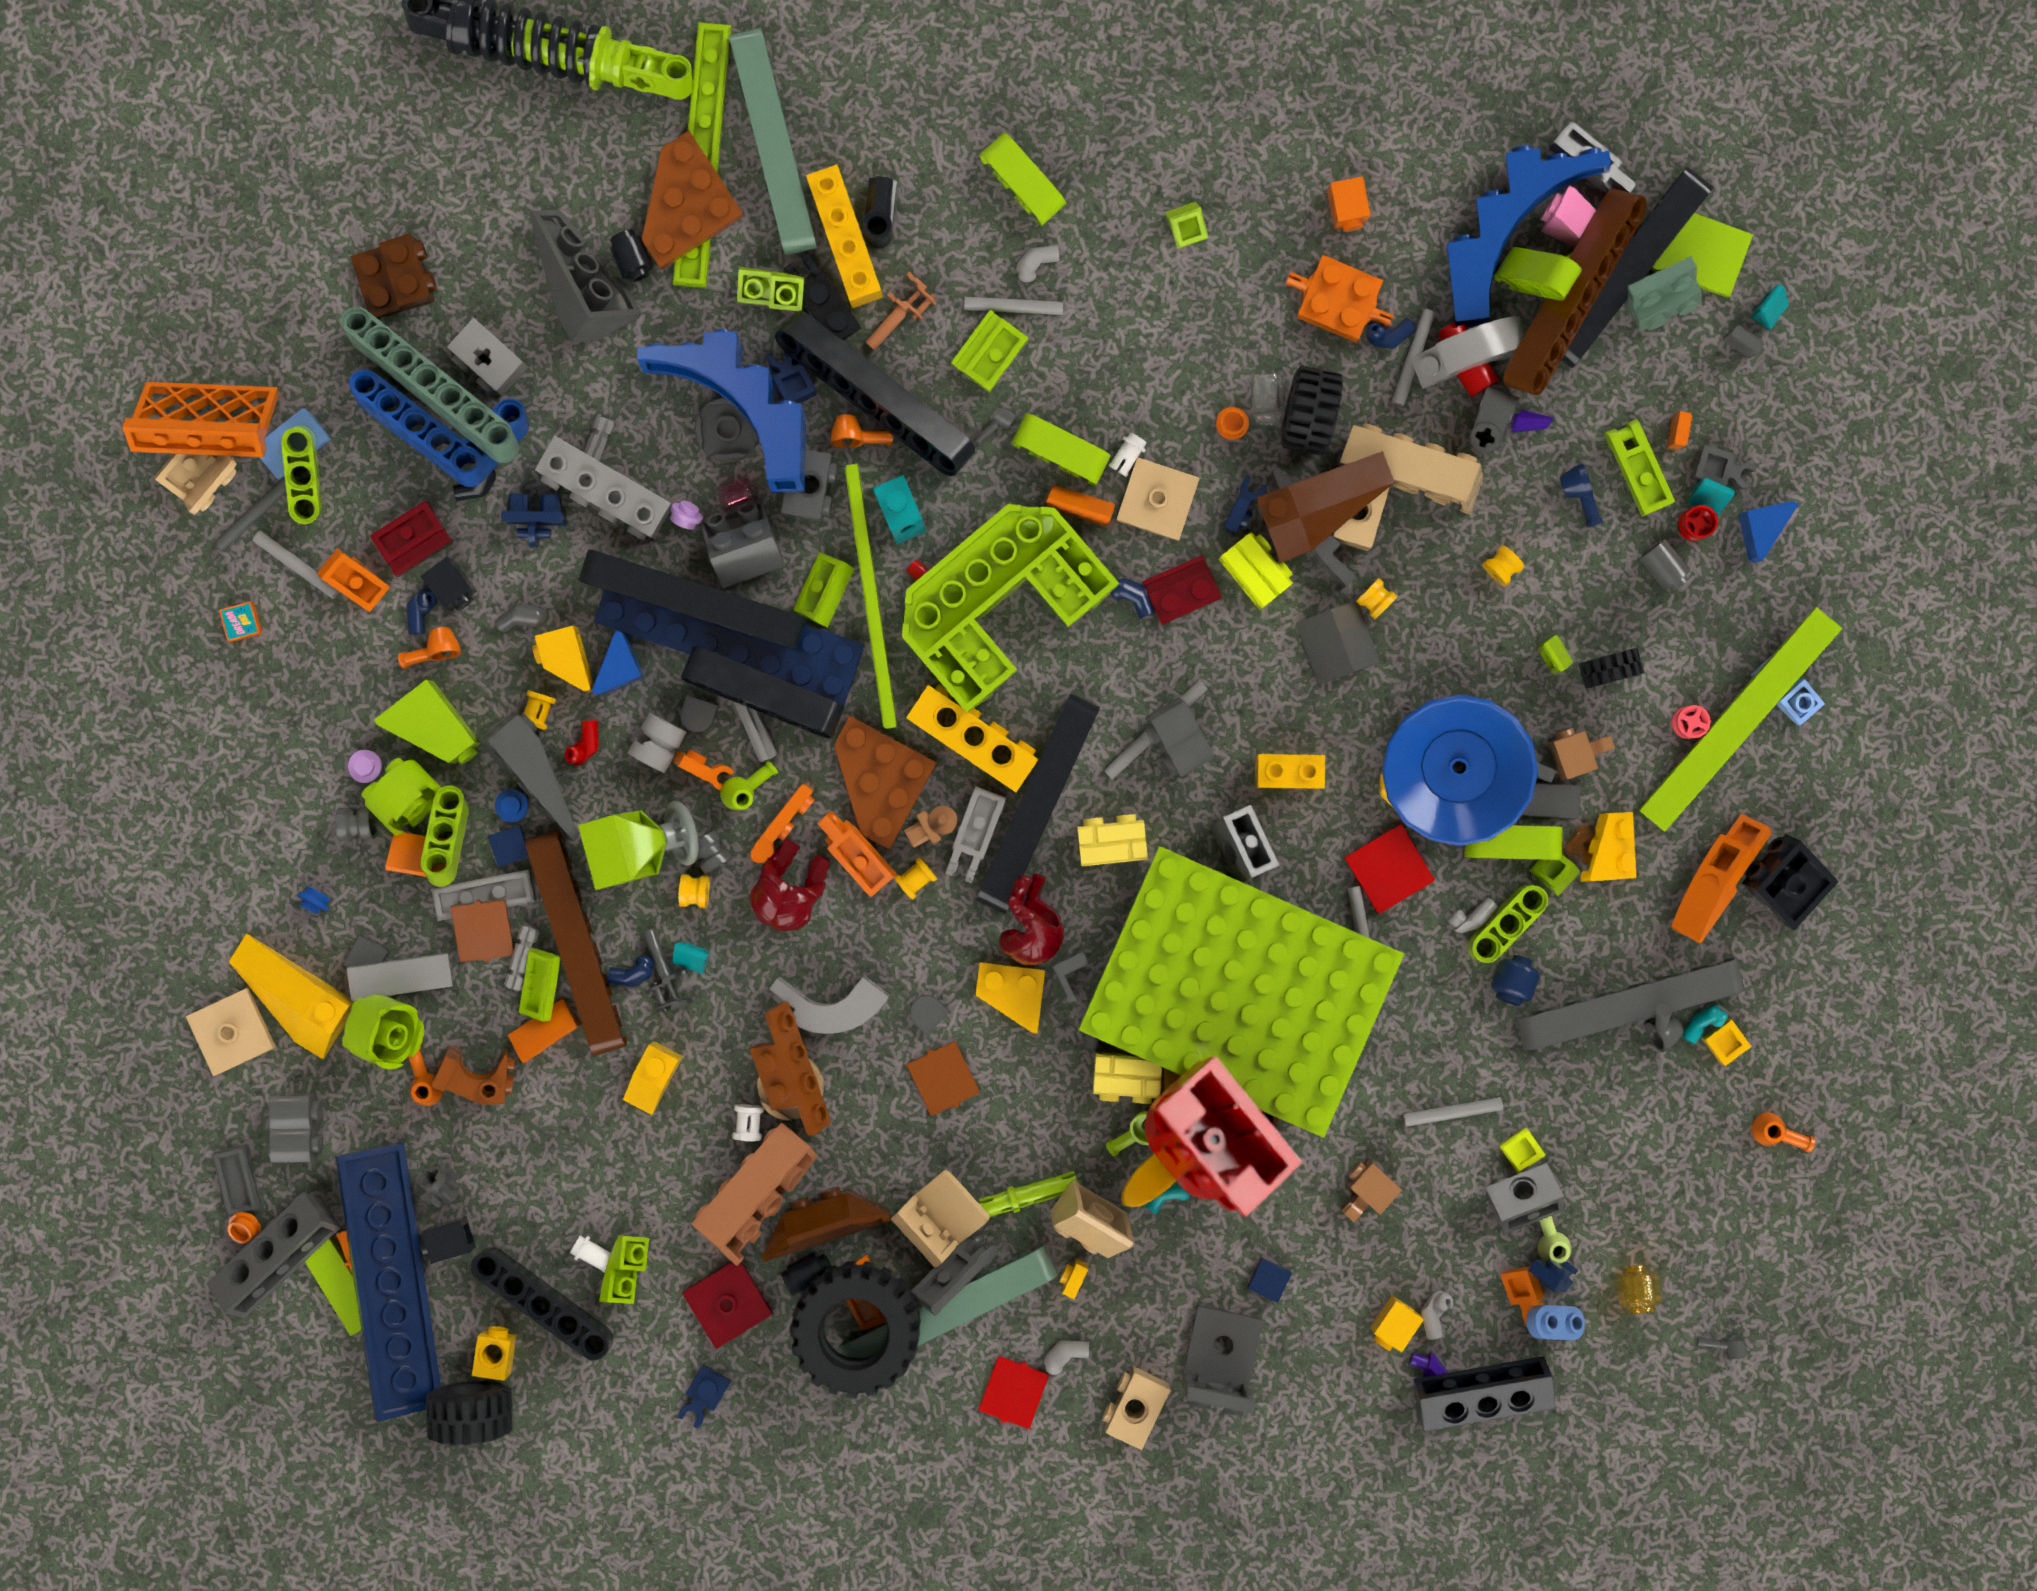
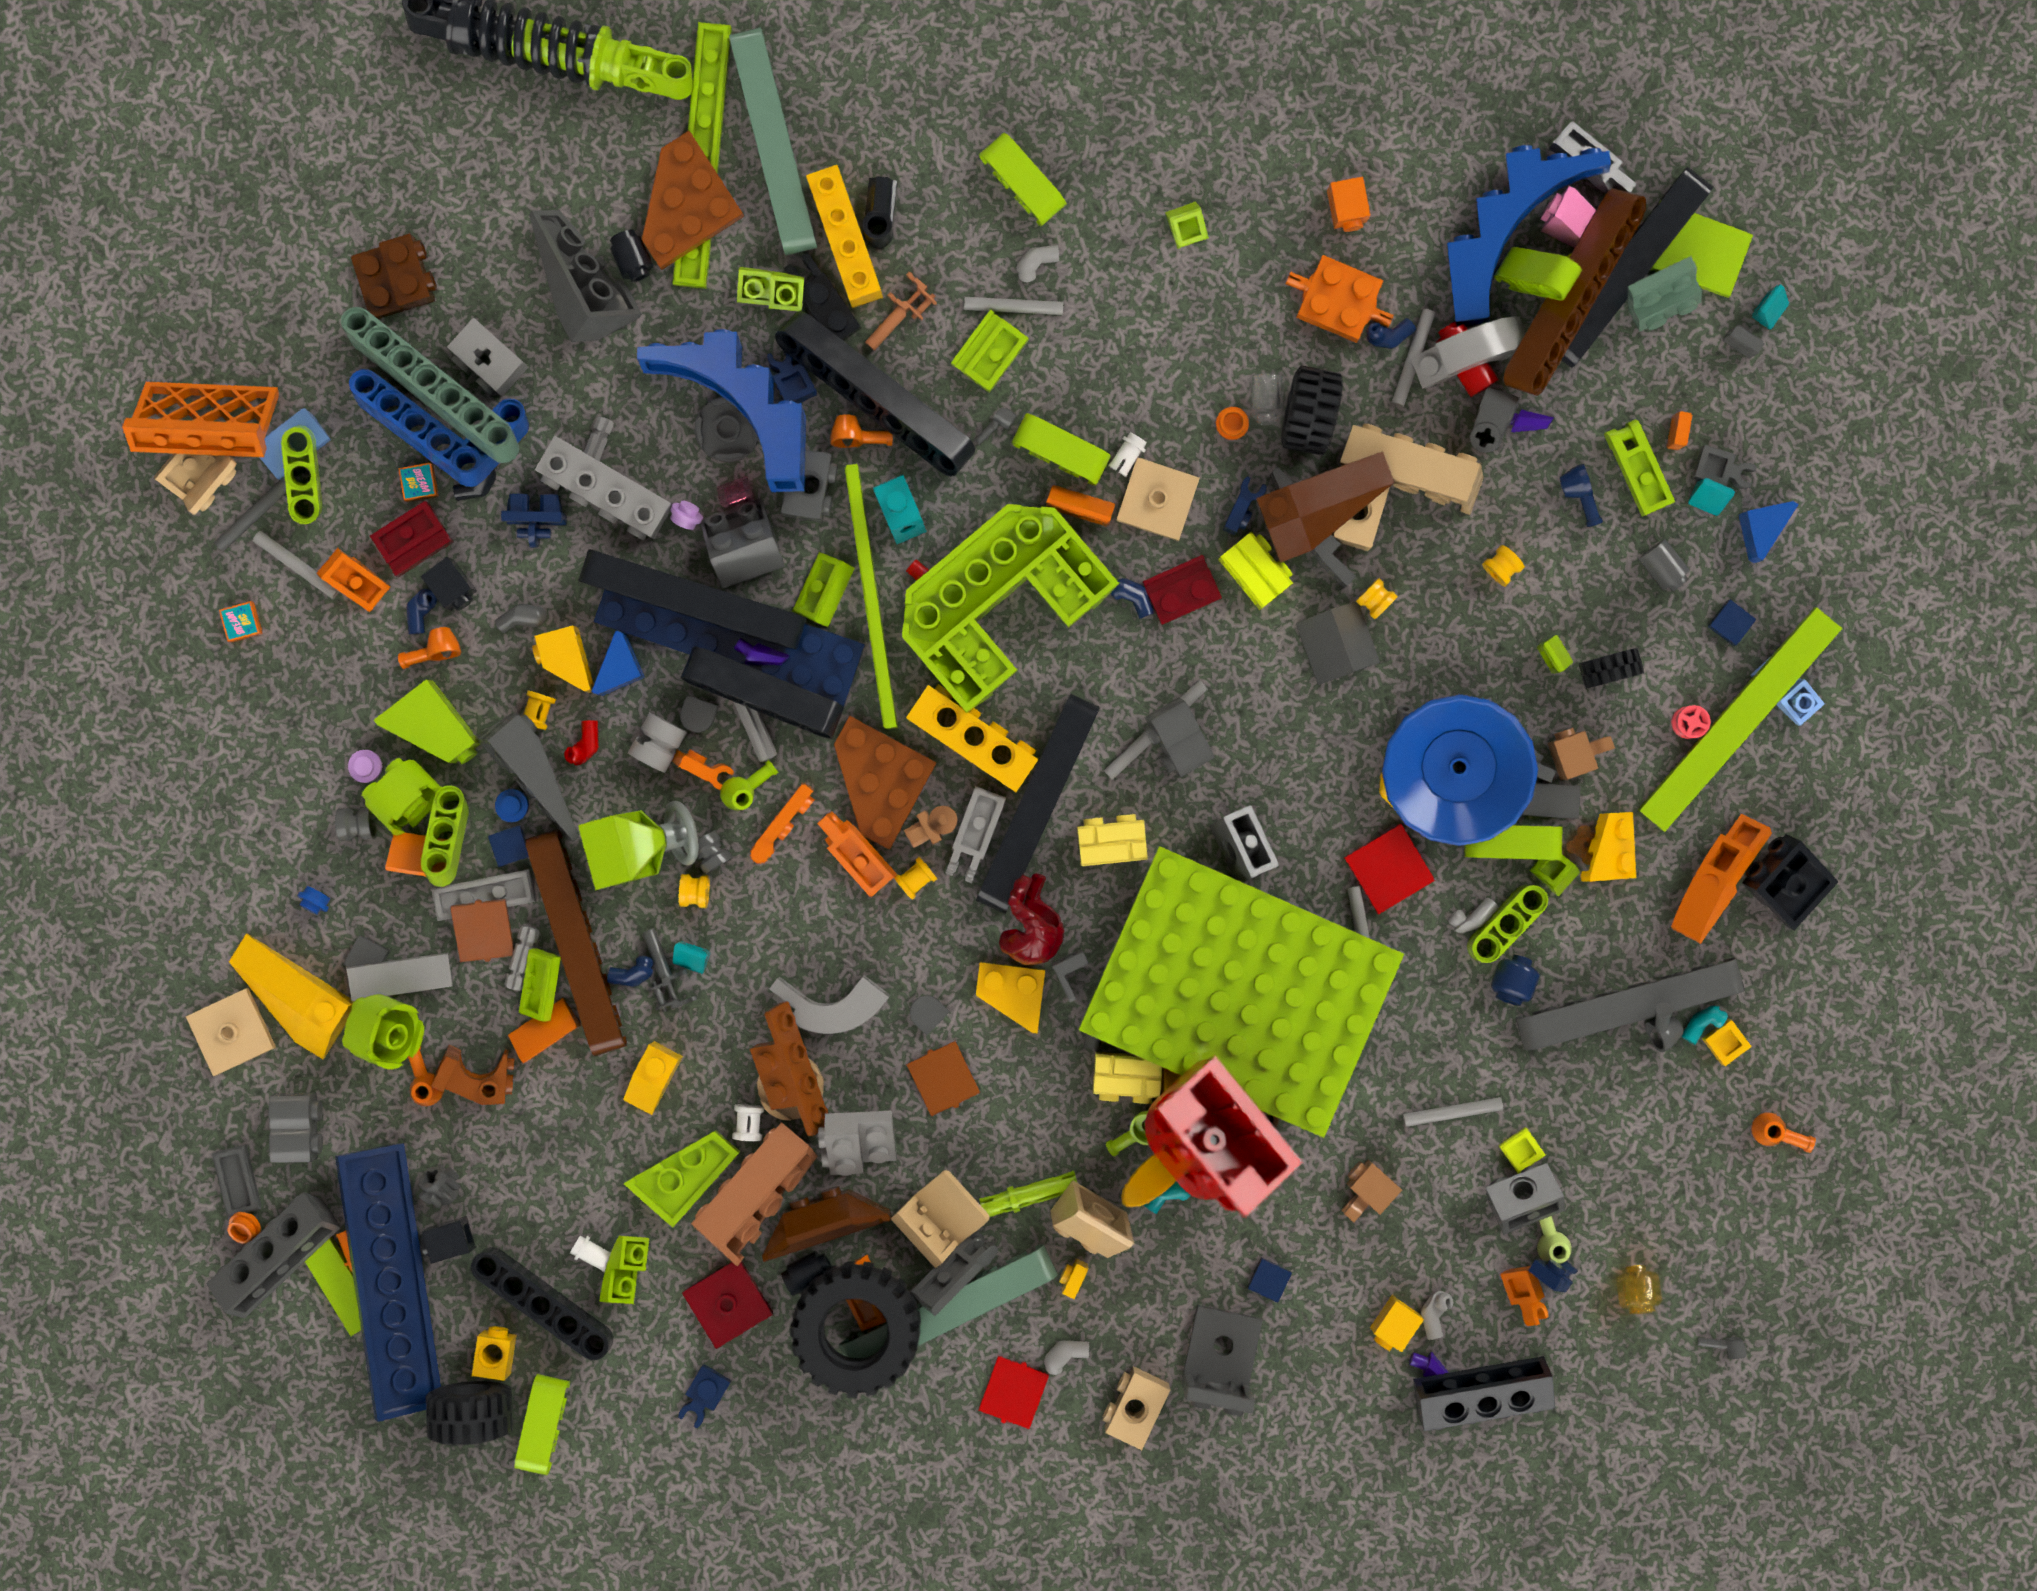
(418, 482): none -> tile
(540, 1424): none -> lime beam
(682, 1178): none -> lime wing
(760, 654): none -> dark purple bar
(786, 905): dark red hair -> none
(856, 1139): none -> light grey plate
(1289, 771): yellow brick -> none
(1555, 1322): medium blue plate -> none
(1704, 523): red wheel -> none
(1732, 622): none -> dark blue tile

